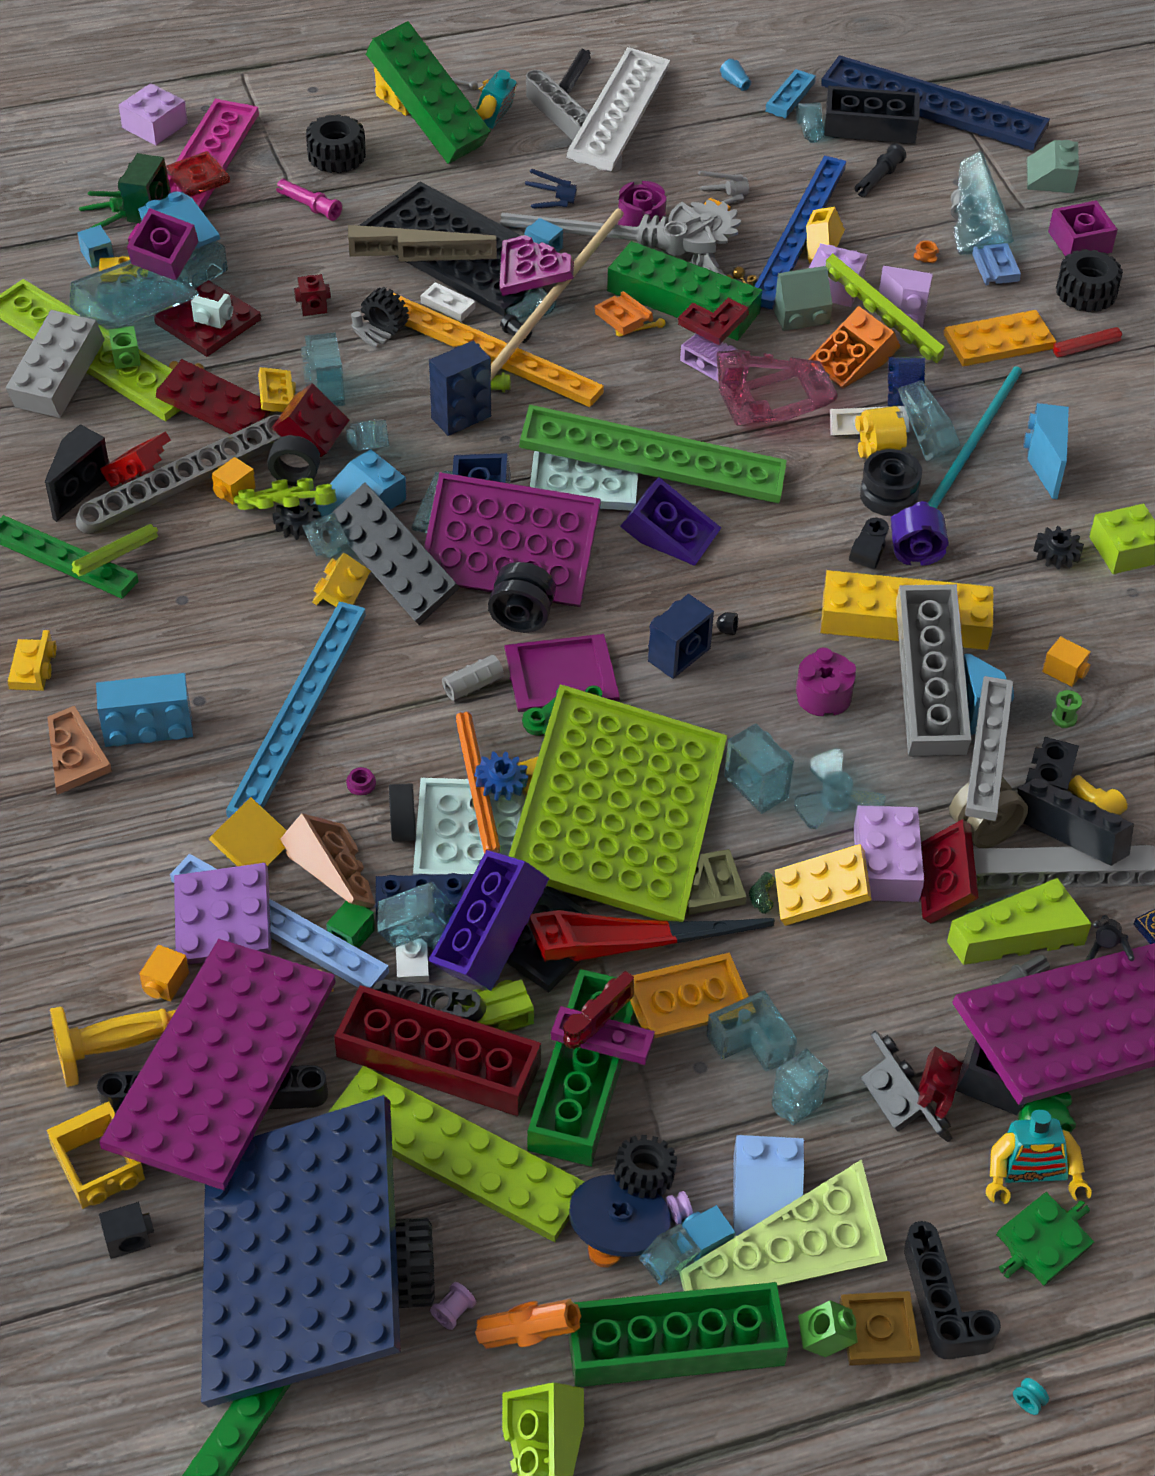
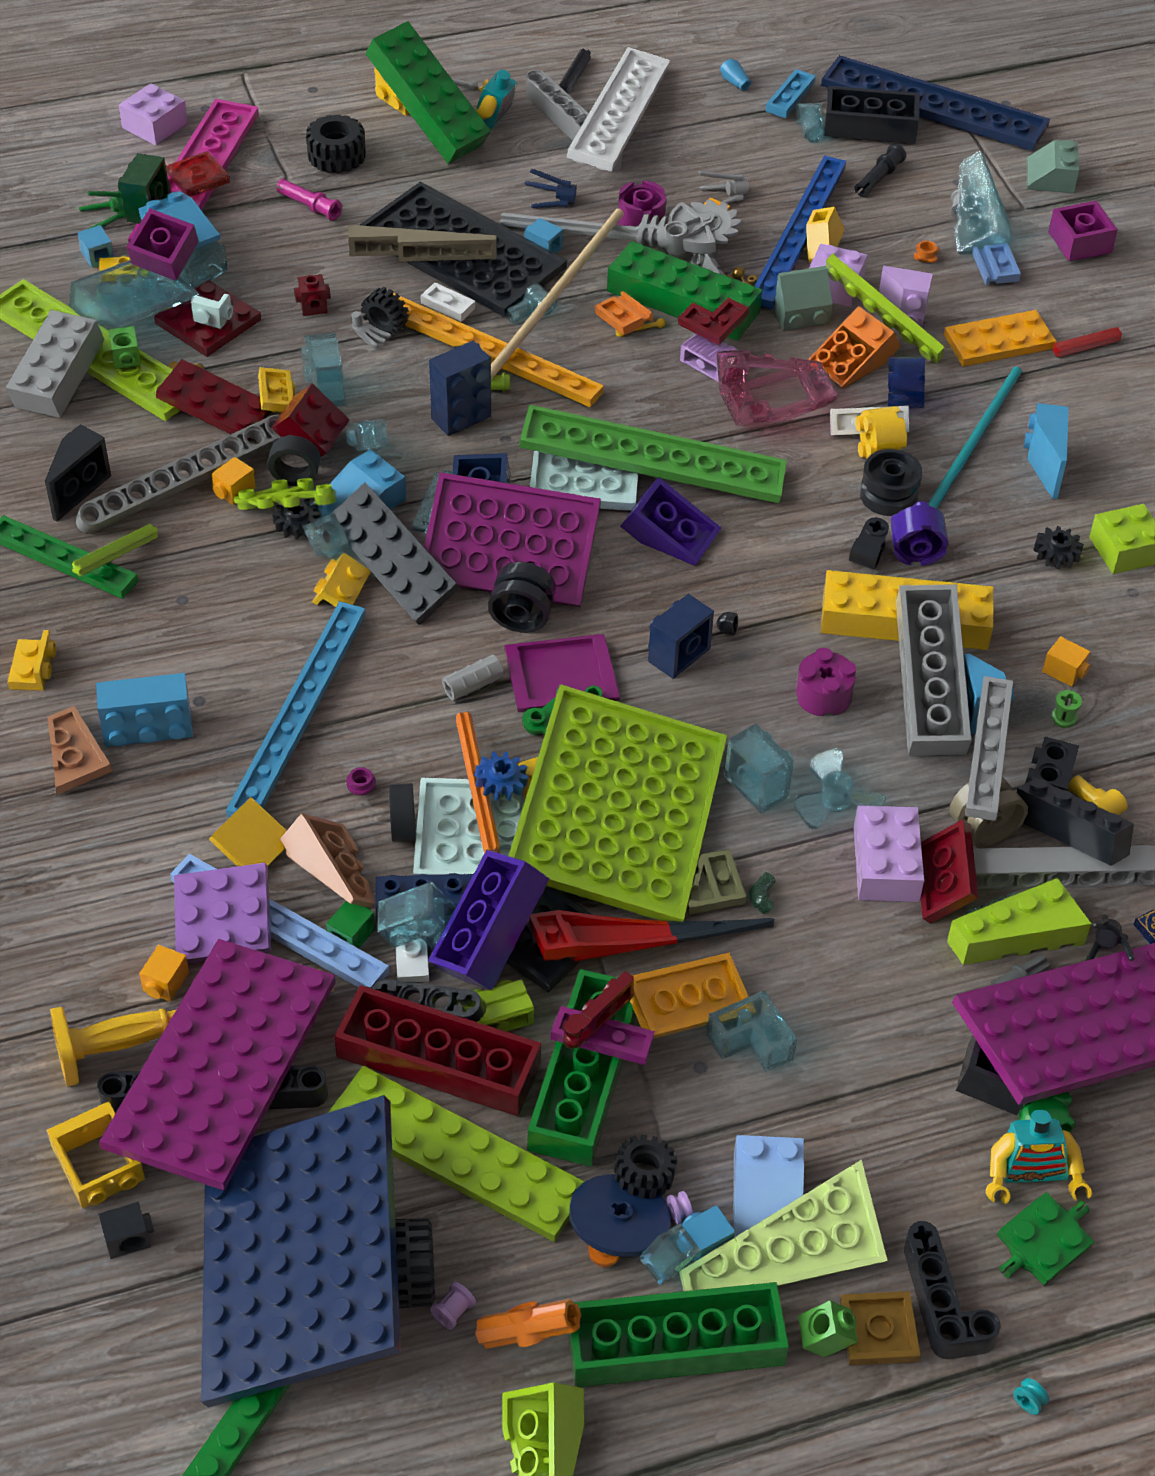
(135, 461): red plate -> none
(511, 325): black pin -> none
(532, 265): magenta plate -> none
(799, 1087): clear light blue brick -> none
(822, 885): yellow plate -> none
(897, 1092): bracket -> none
(929, 421): clear light blue slope -> none
(939, 1081): dark red hinge -> none
(1089, 280): black tyre -> none

